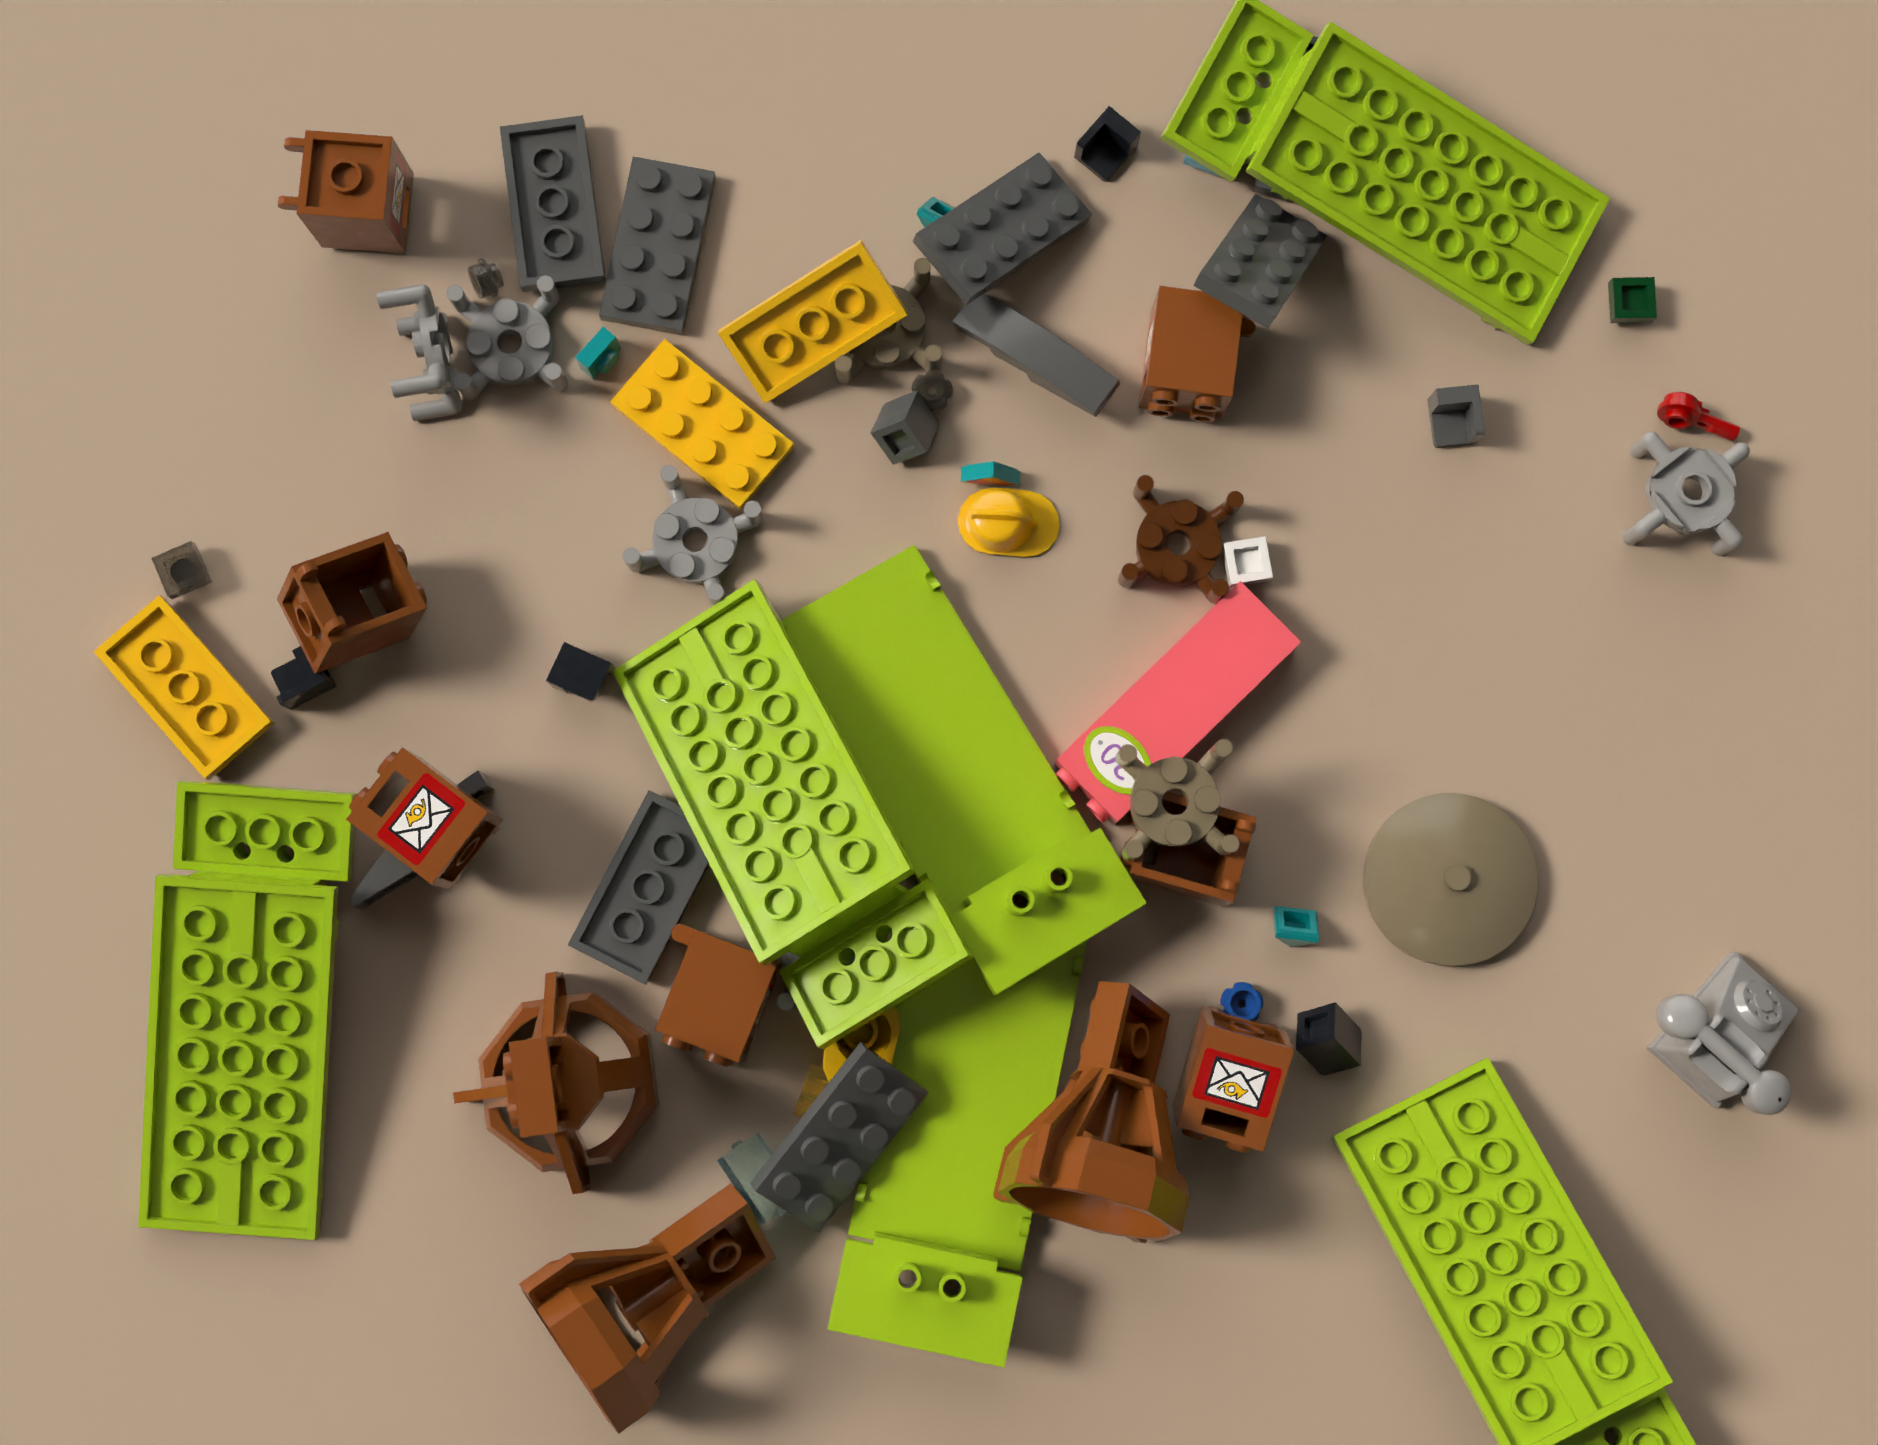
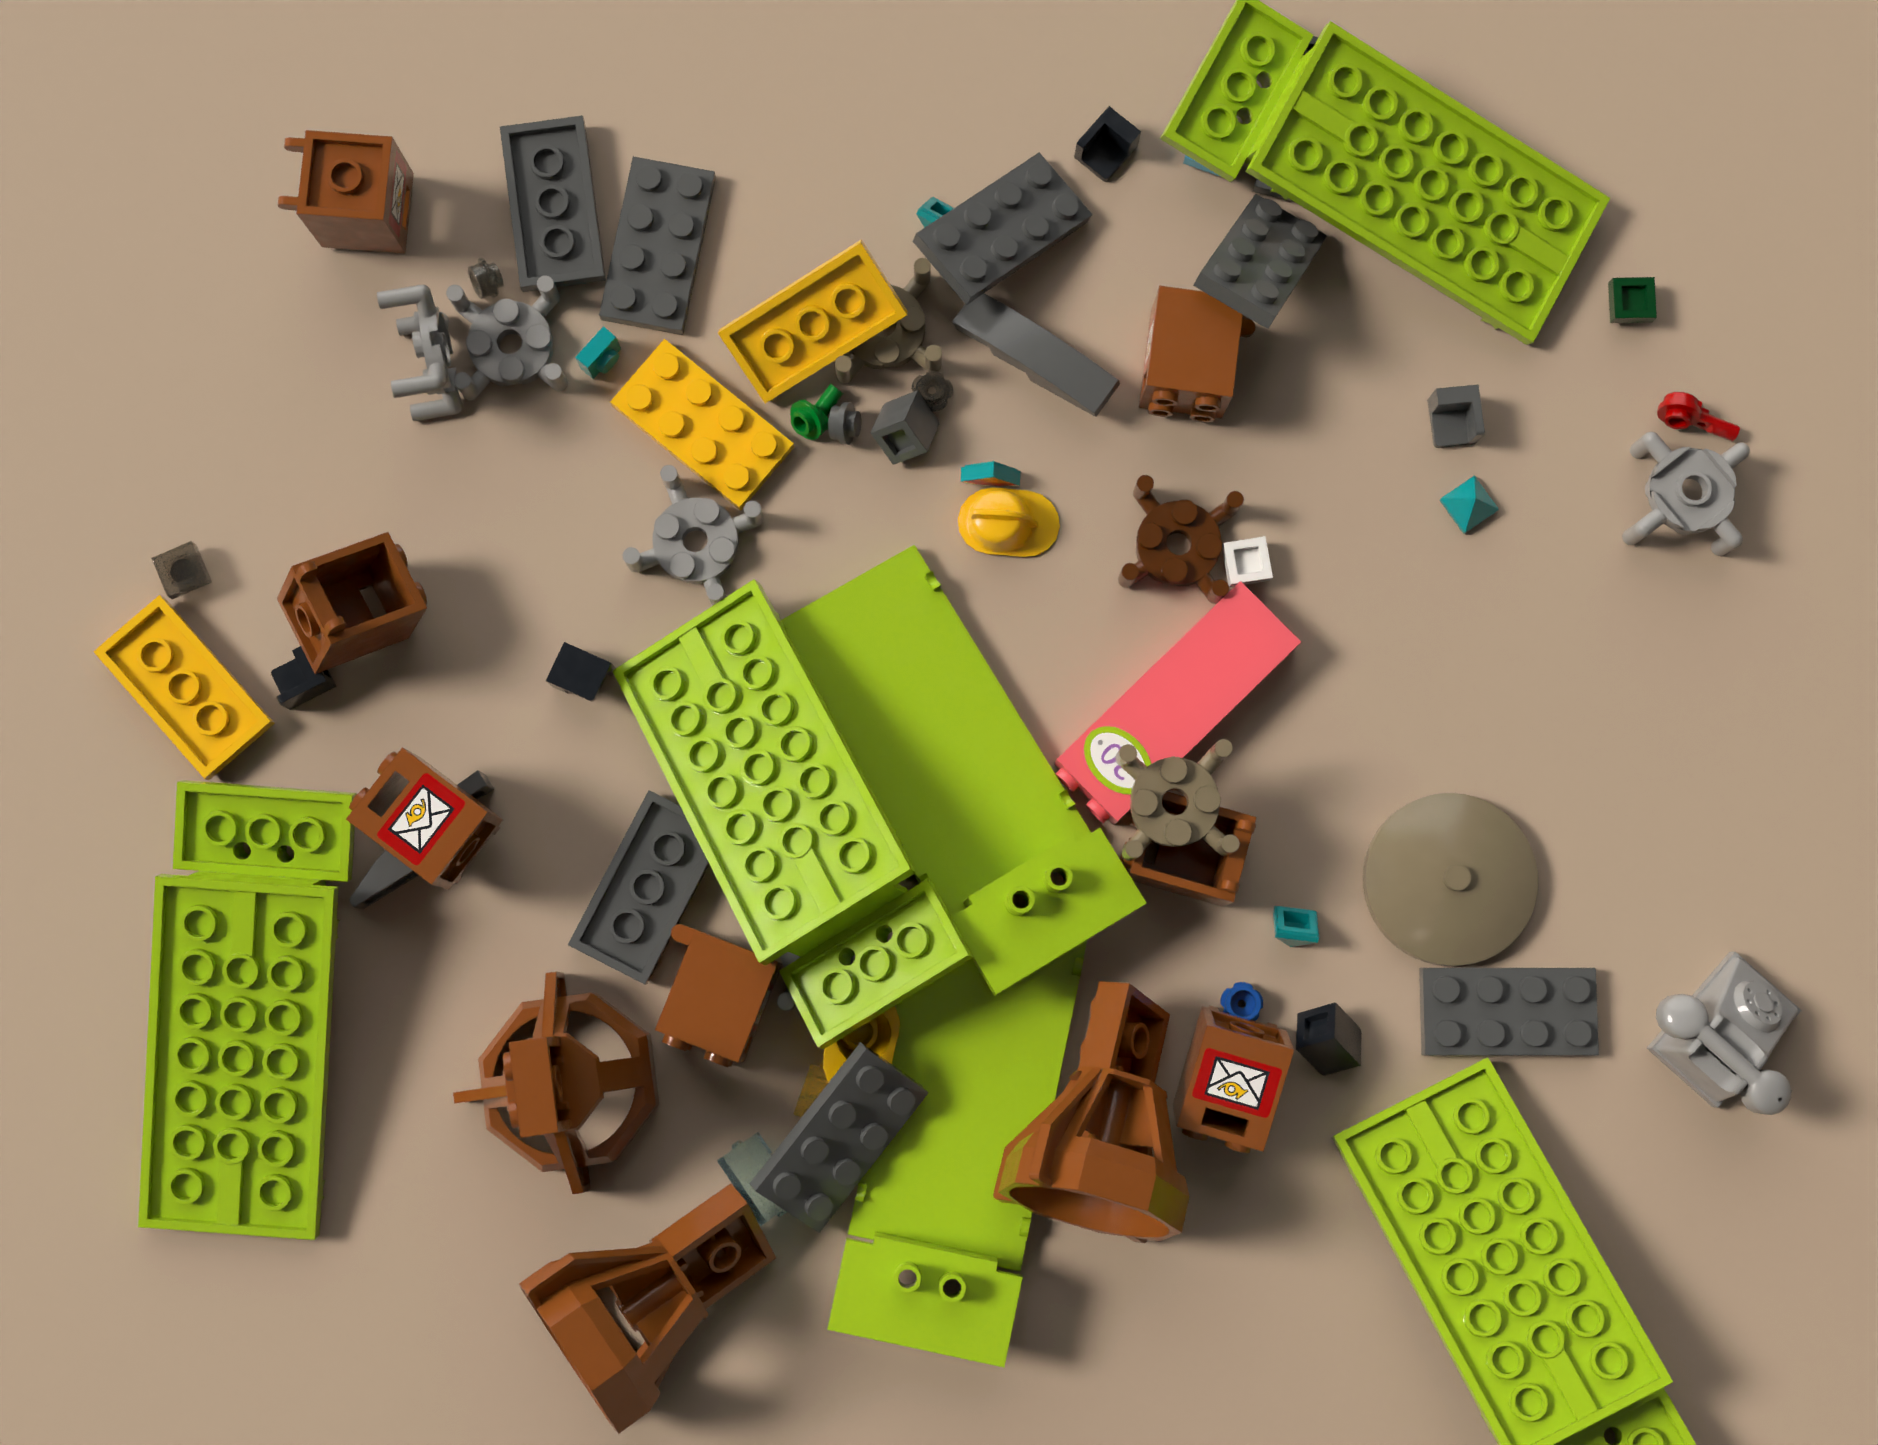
(812, 419): none -> green plate
(844, 423): none -> dark grey plate
(1469, 504): none -> teal slope
(1508, 1011): none -> dark grey plate

